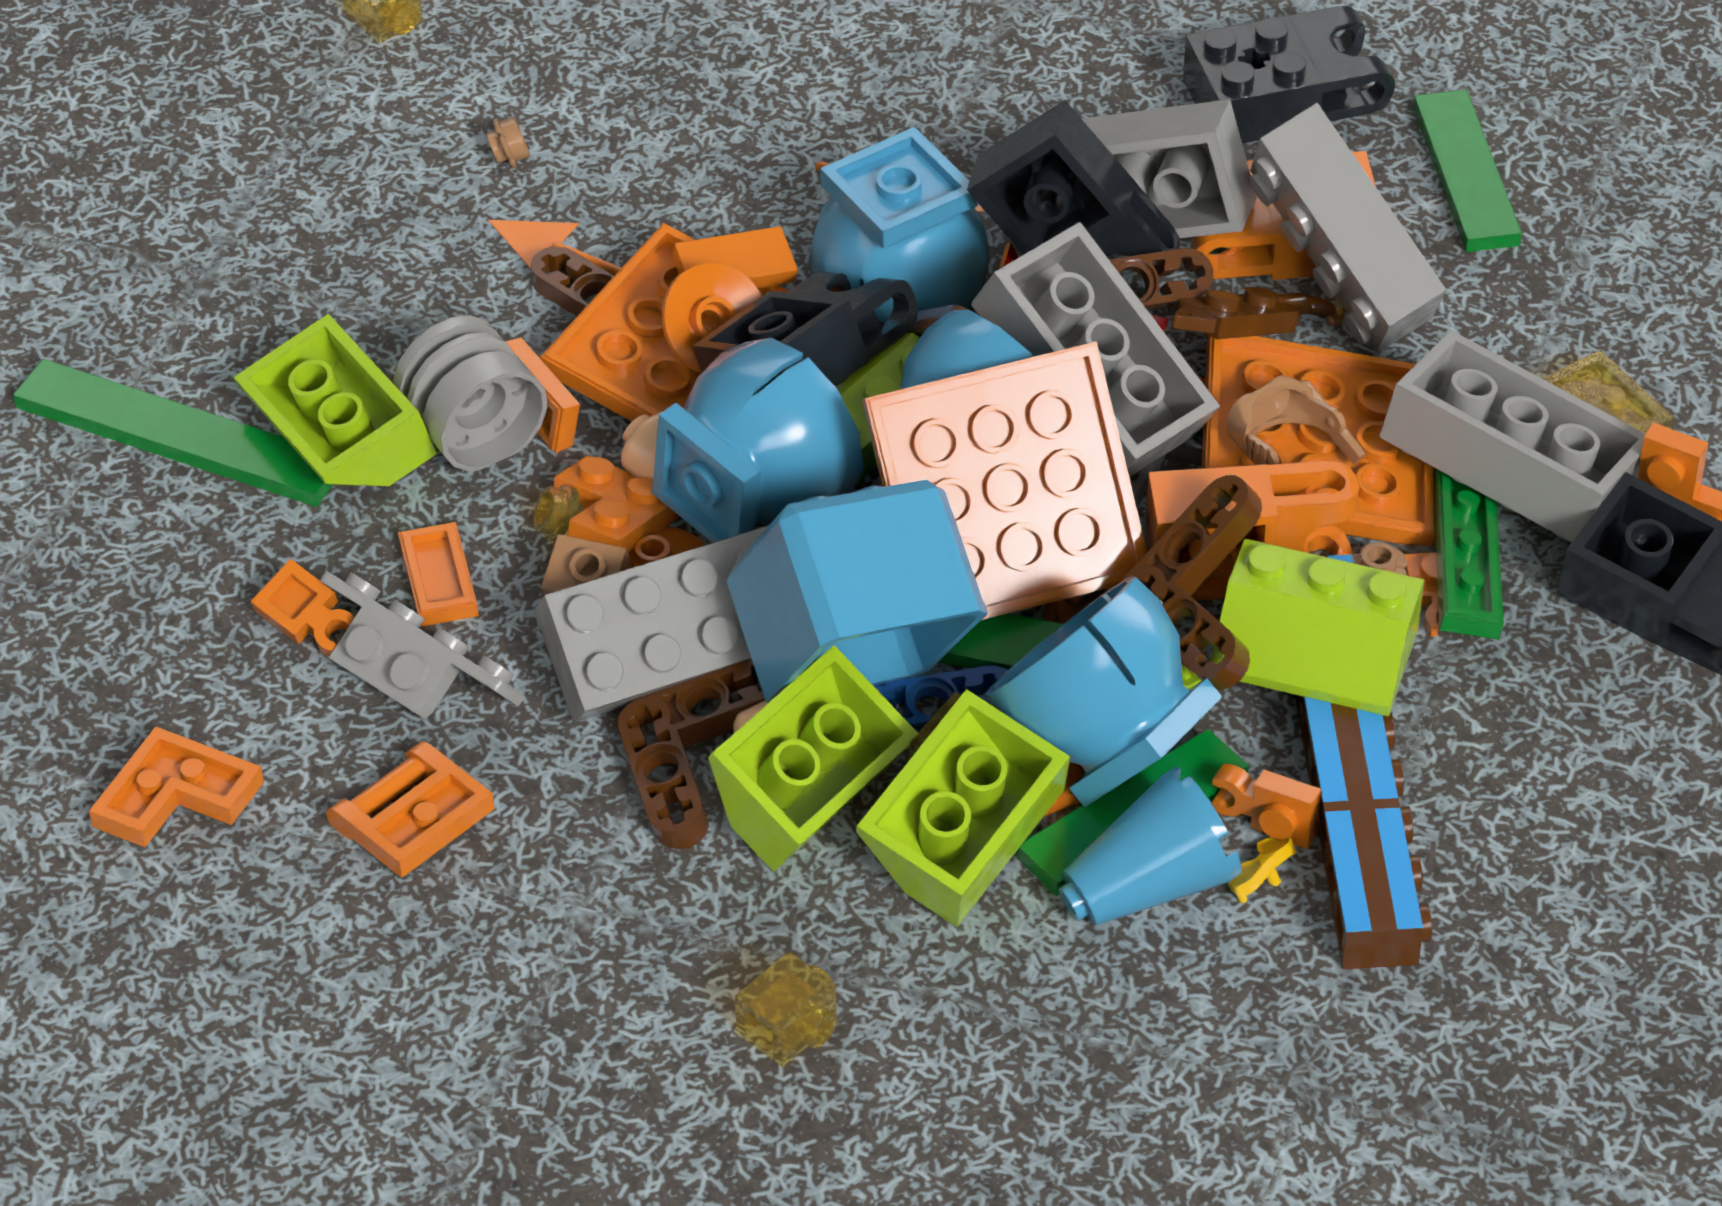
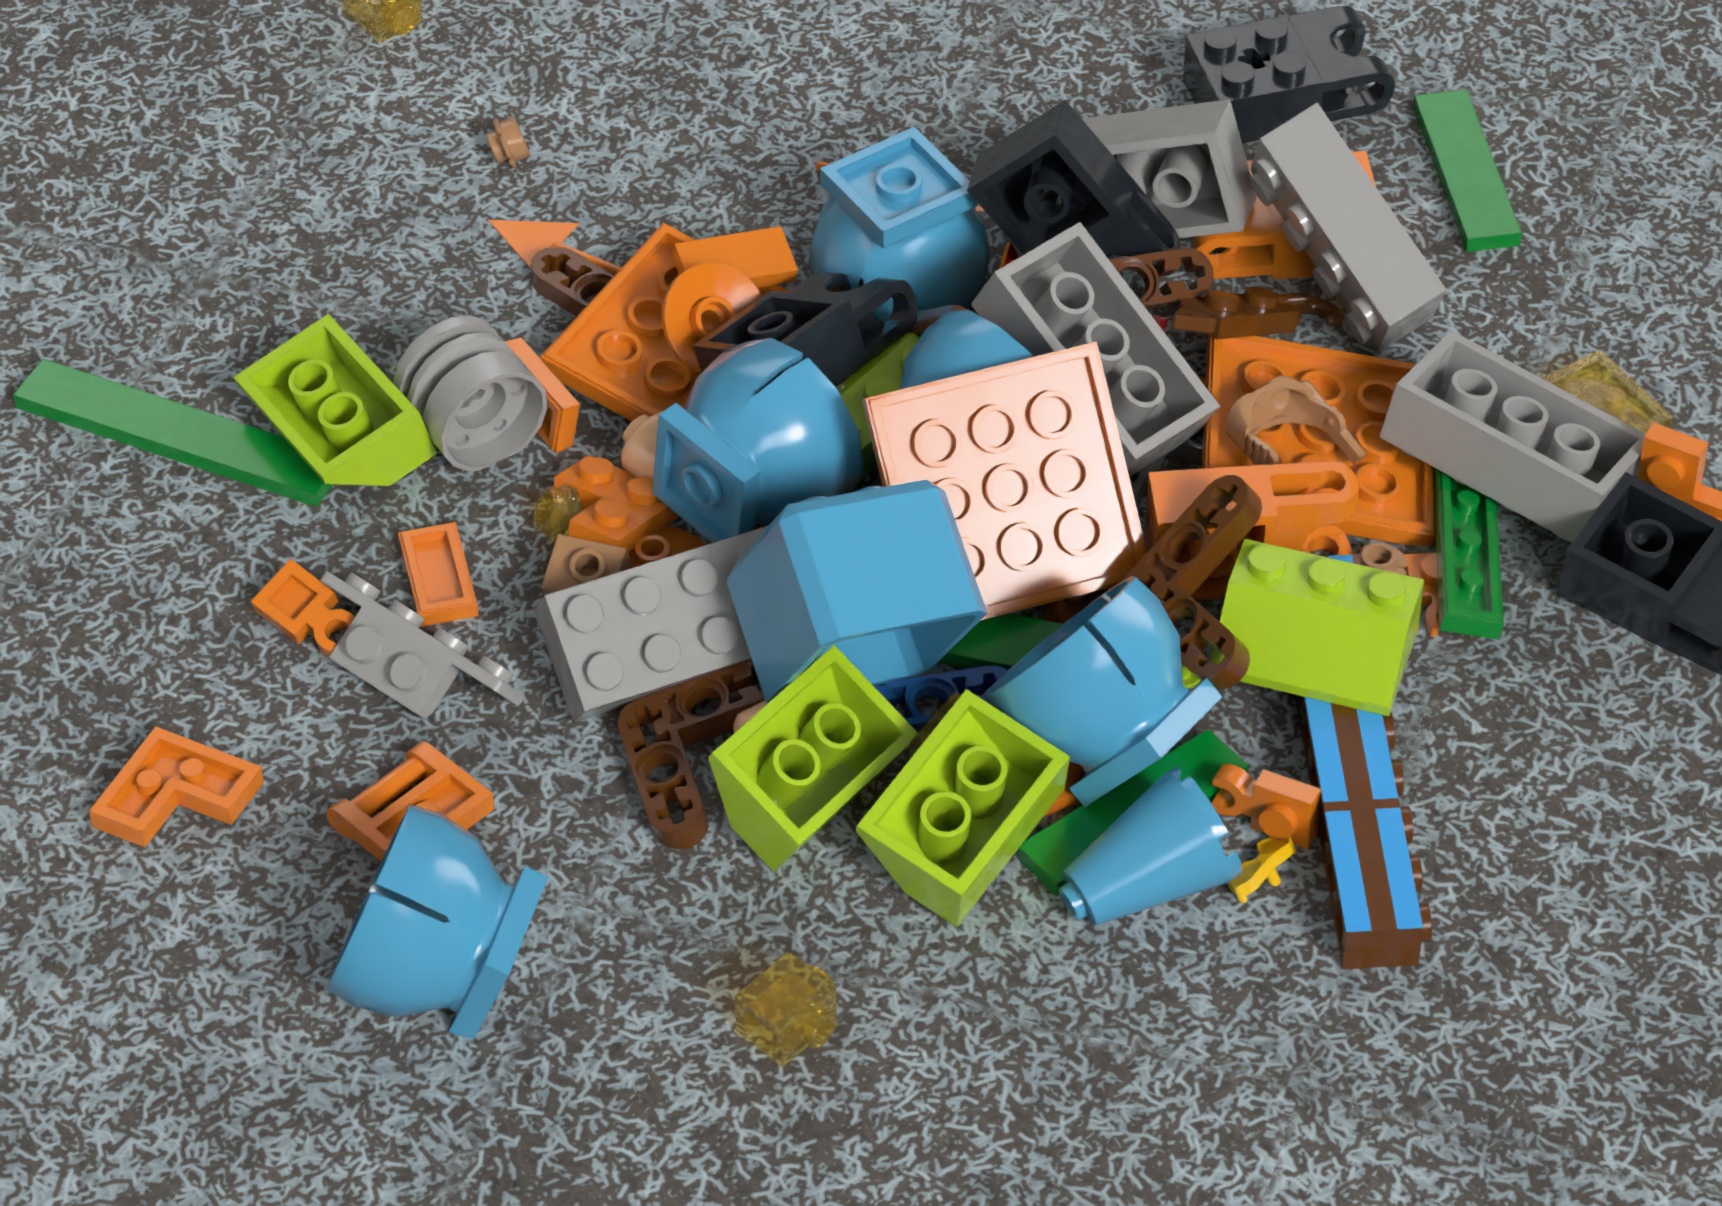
(435, 926): none -> dark azure plate

